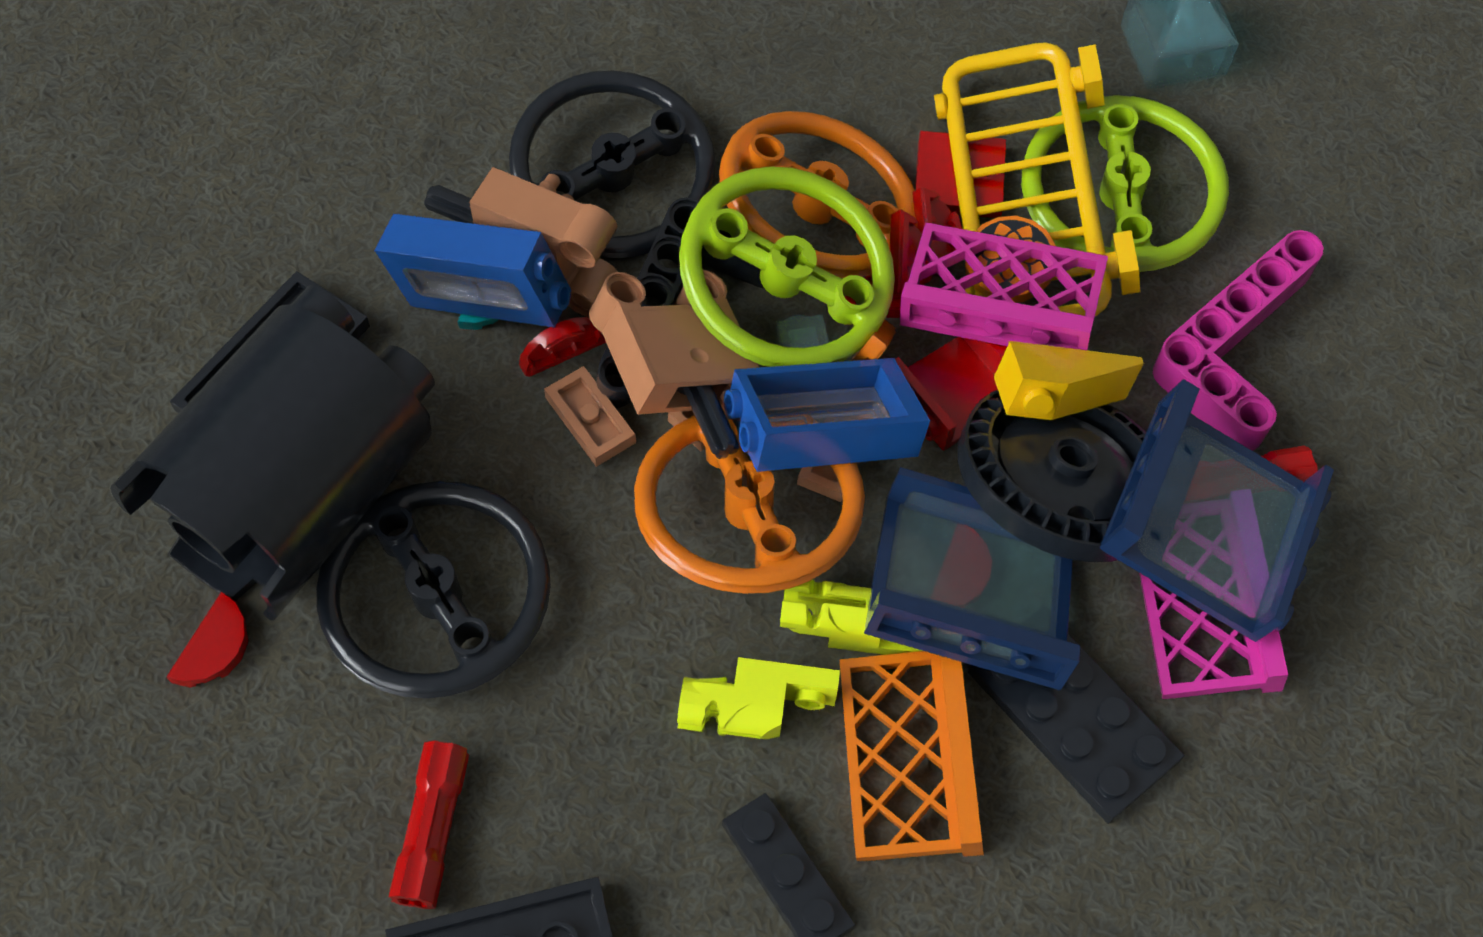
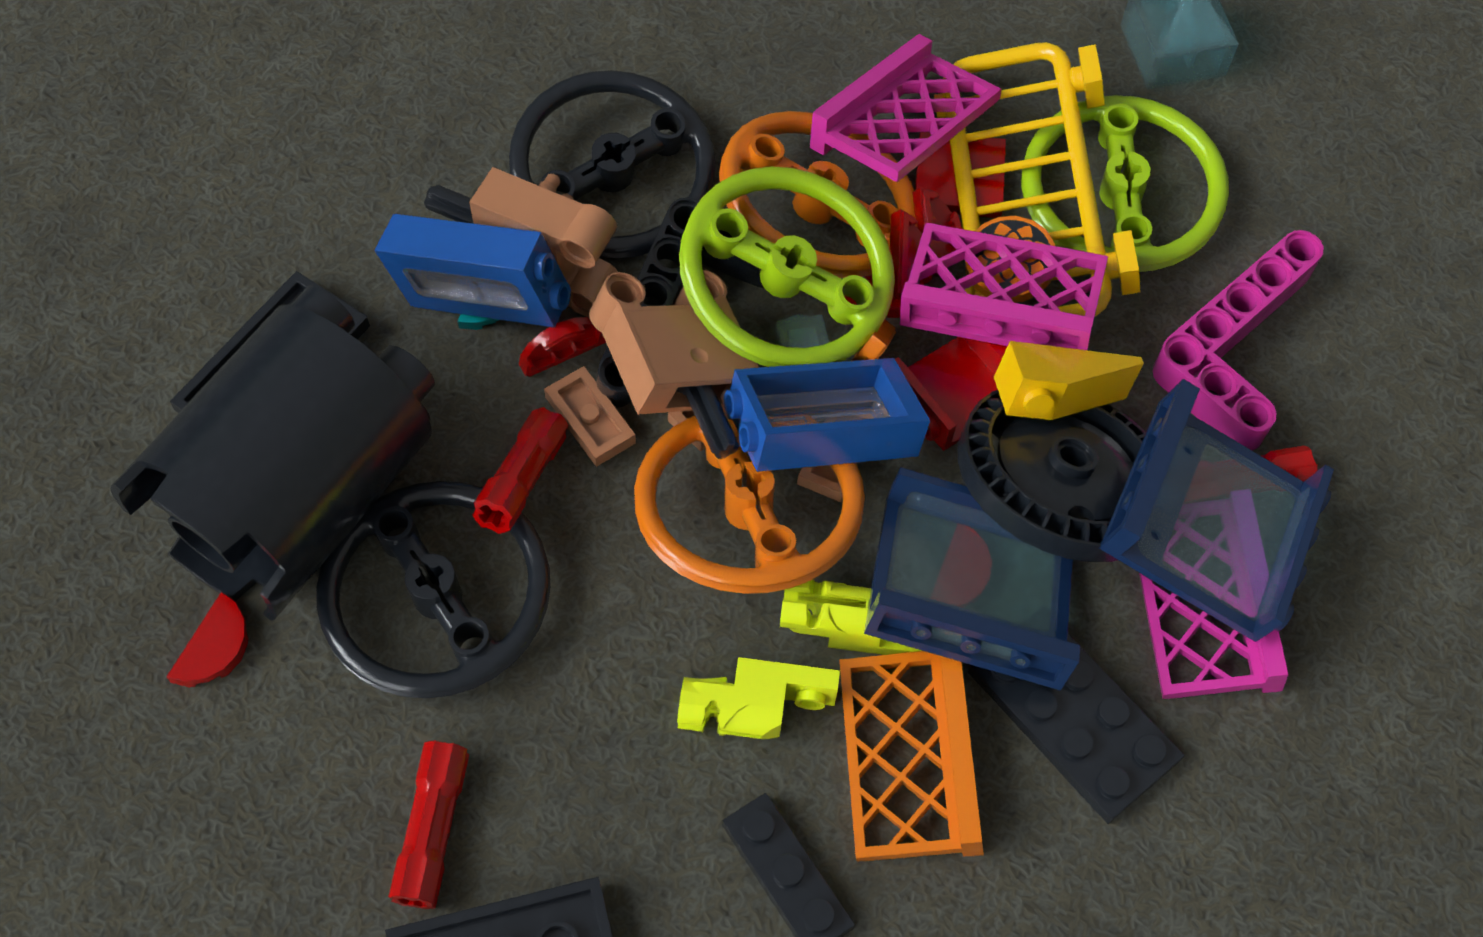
(507, 491): none -> red axle
(879, 93): none -> dark pink fence

